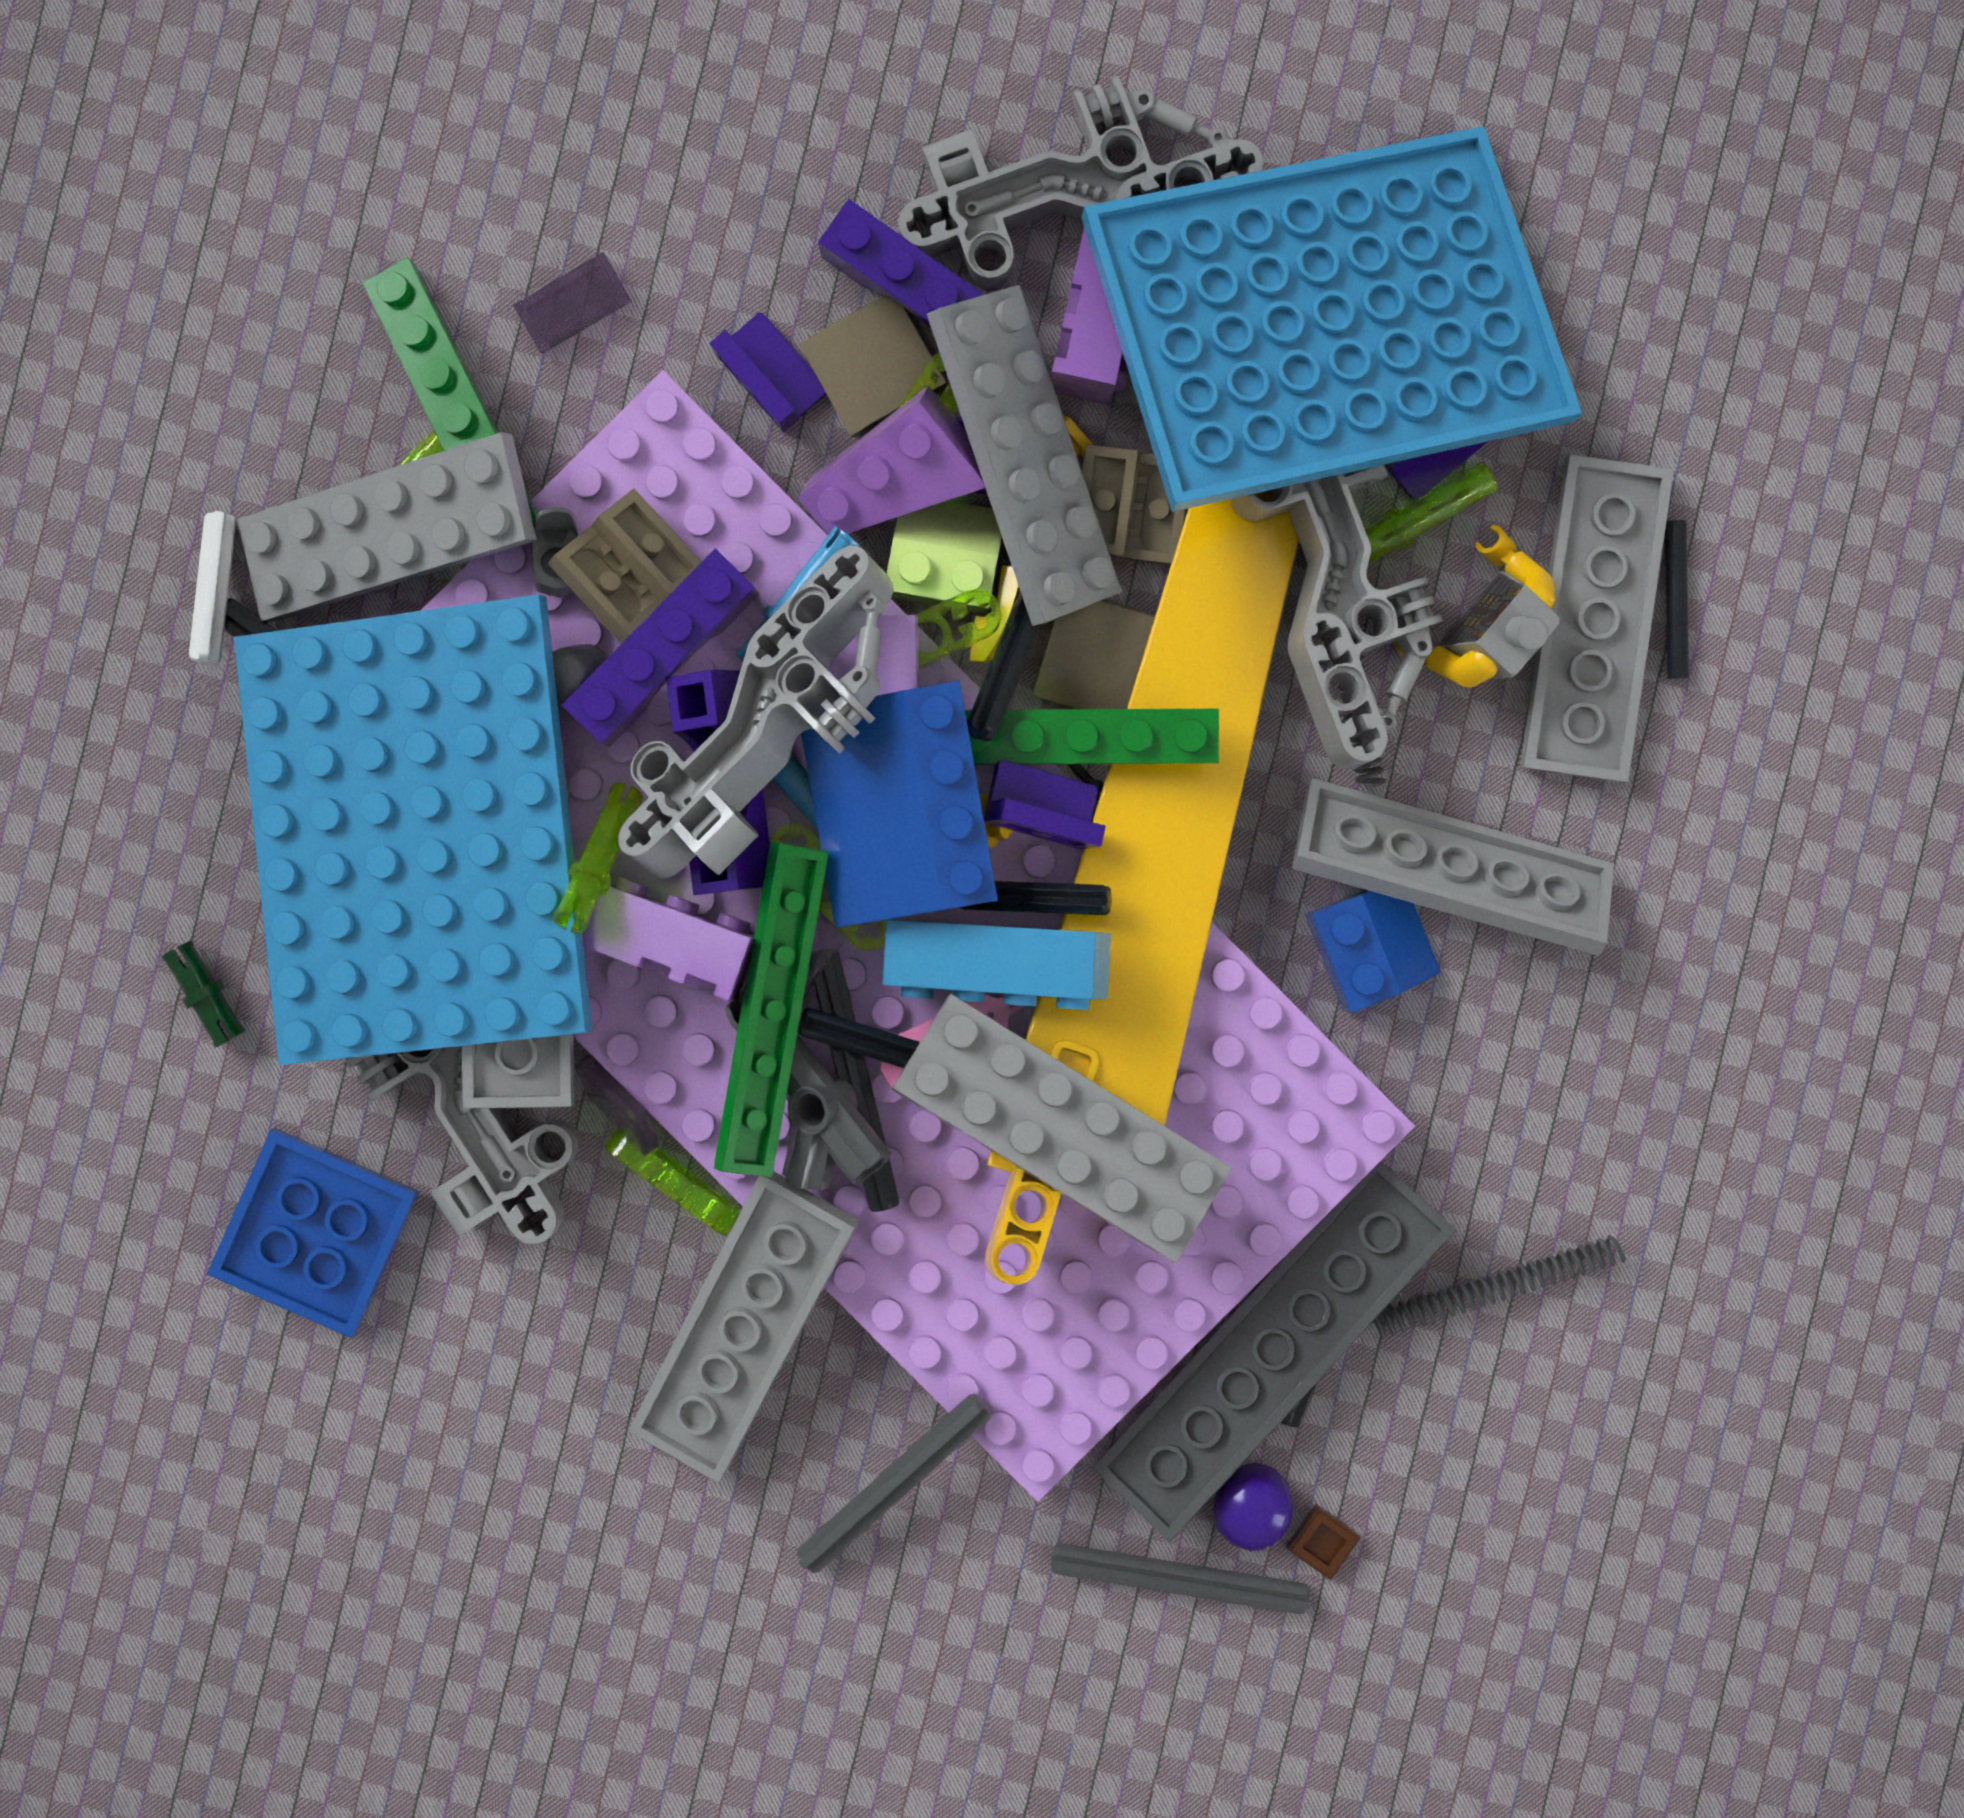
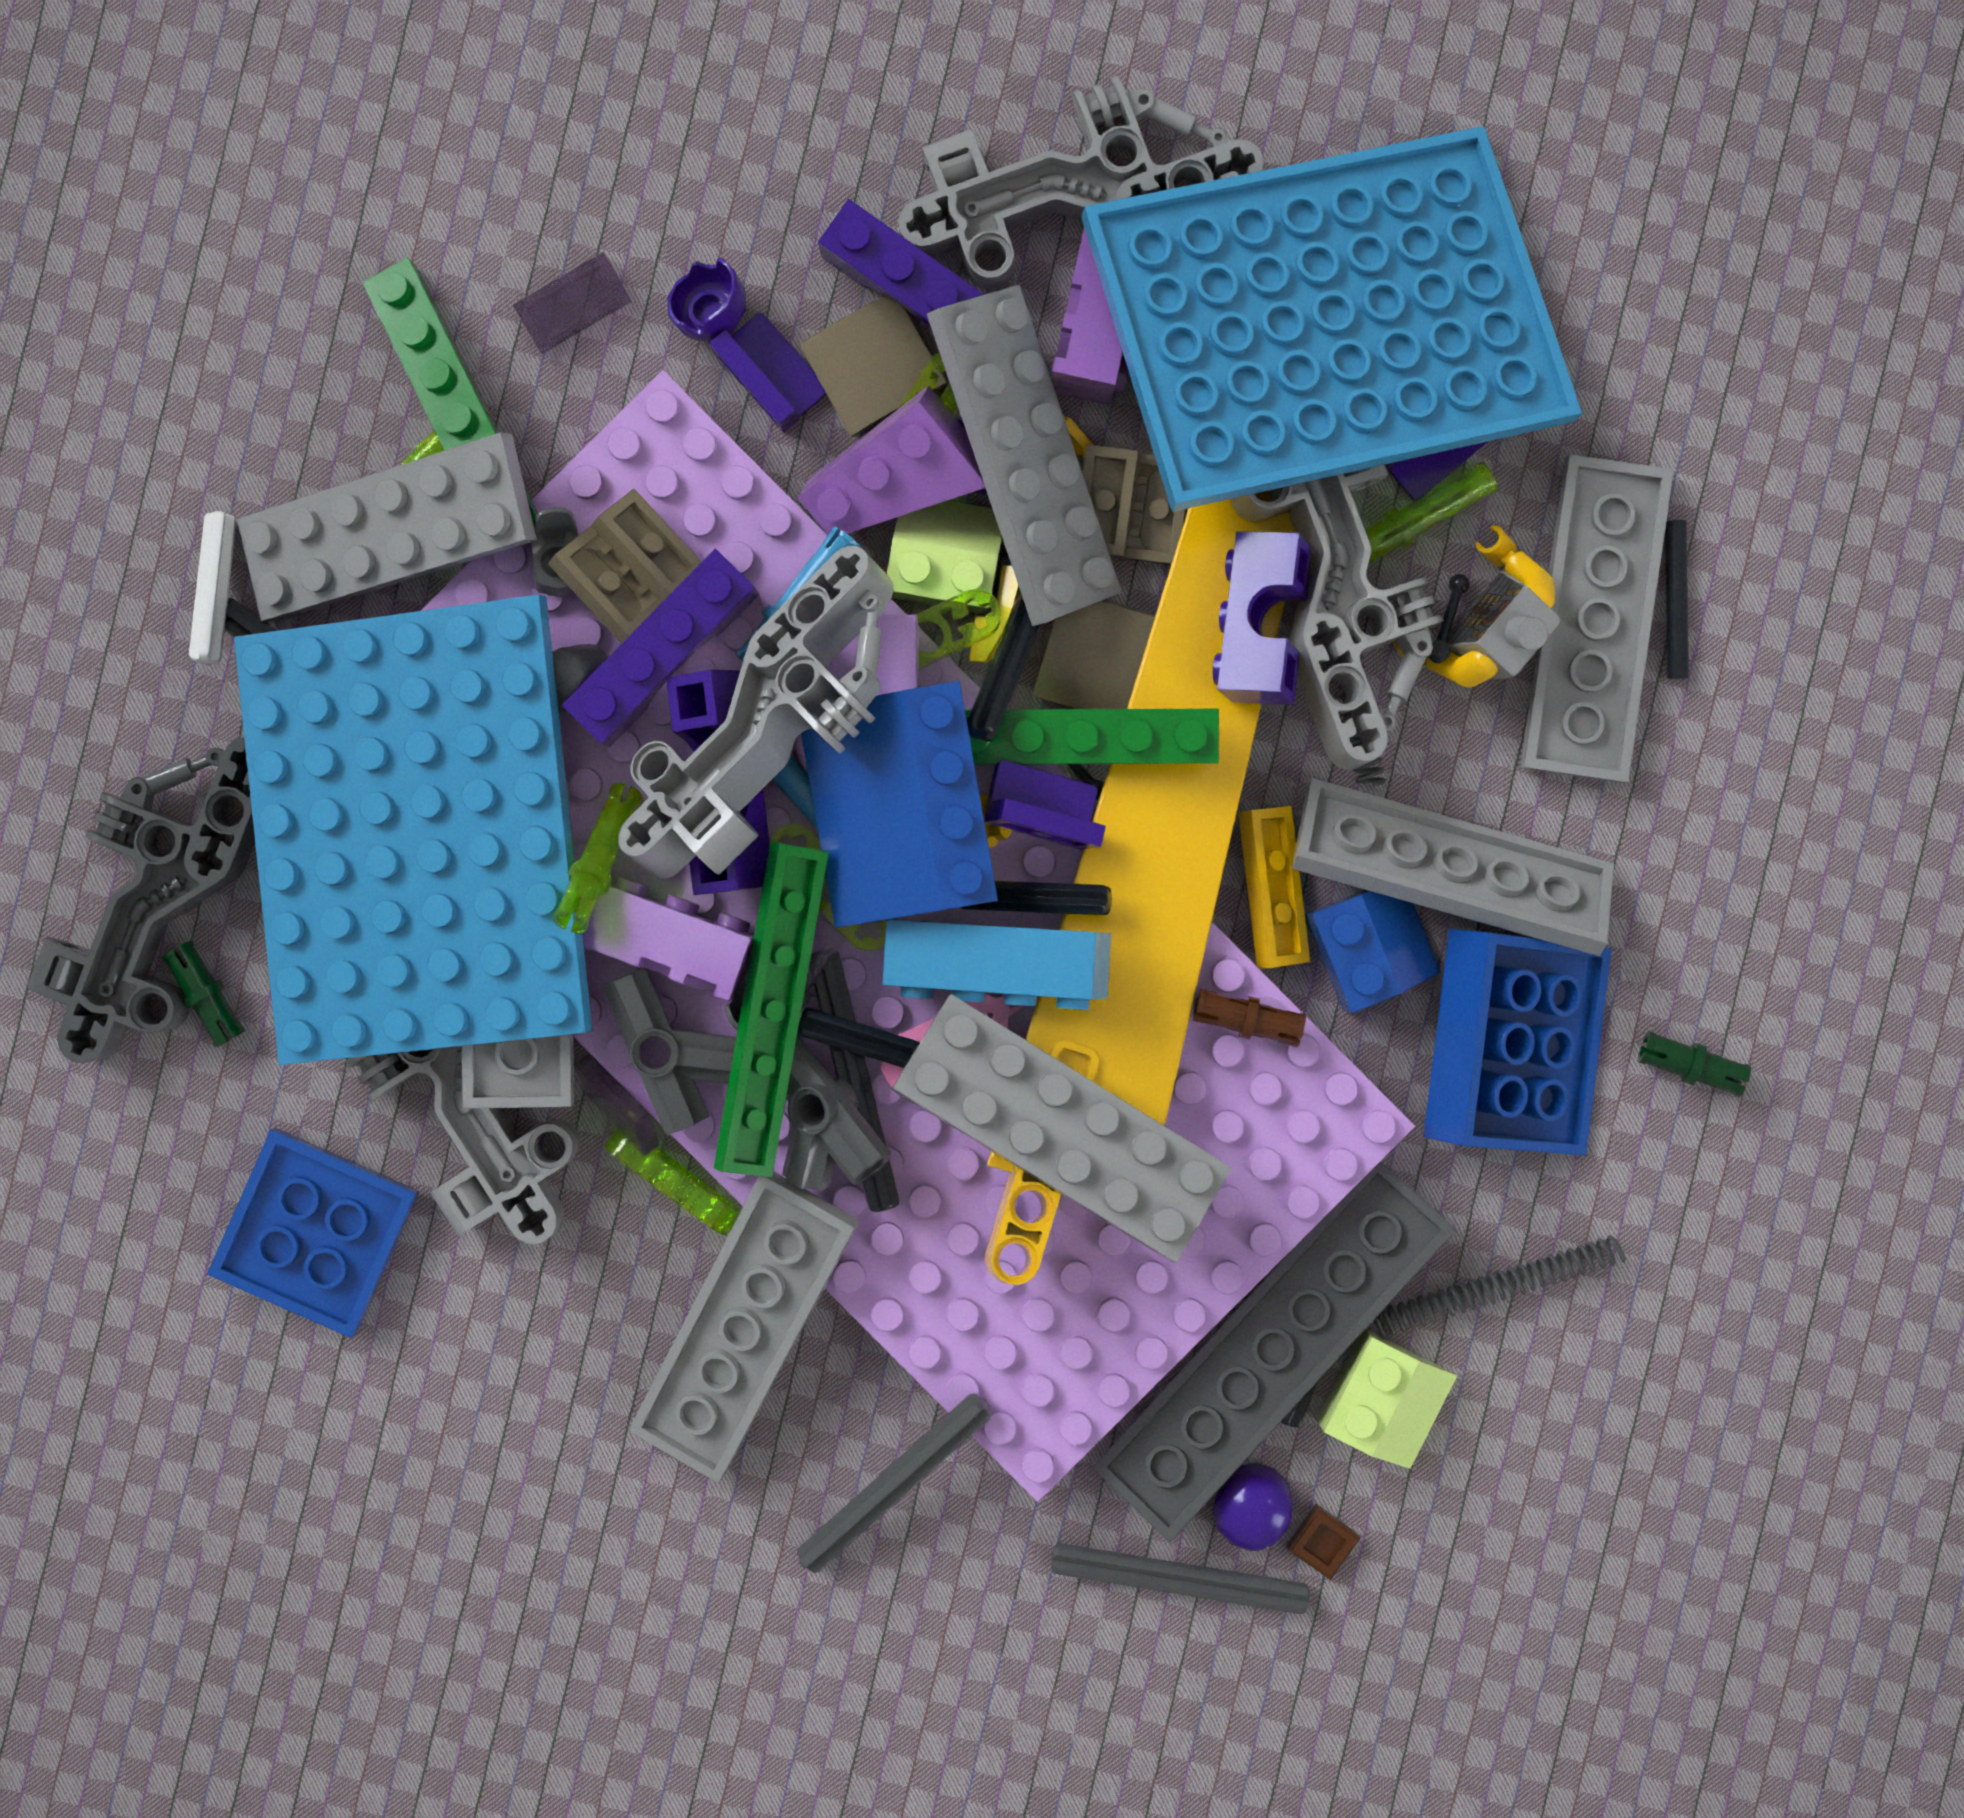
(115, 970): none -> dark grey beam
(692, 1053): none -> dark grey piece
(707, 301): none -> dark purple hair
(1249, 1017): none -> reddish brown pin
(1261, 573): none -> arch
(1274, 887): none -> yellow plate
(1385, 1400): none -> yellowish green slope
(1441, 651): none -> black hinge
(1516, 1044): none -> blue slope
(1694, 1064): none -> dark green pin

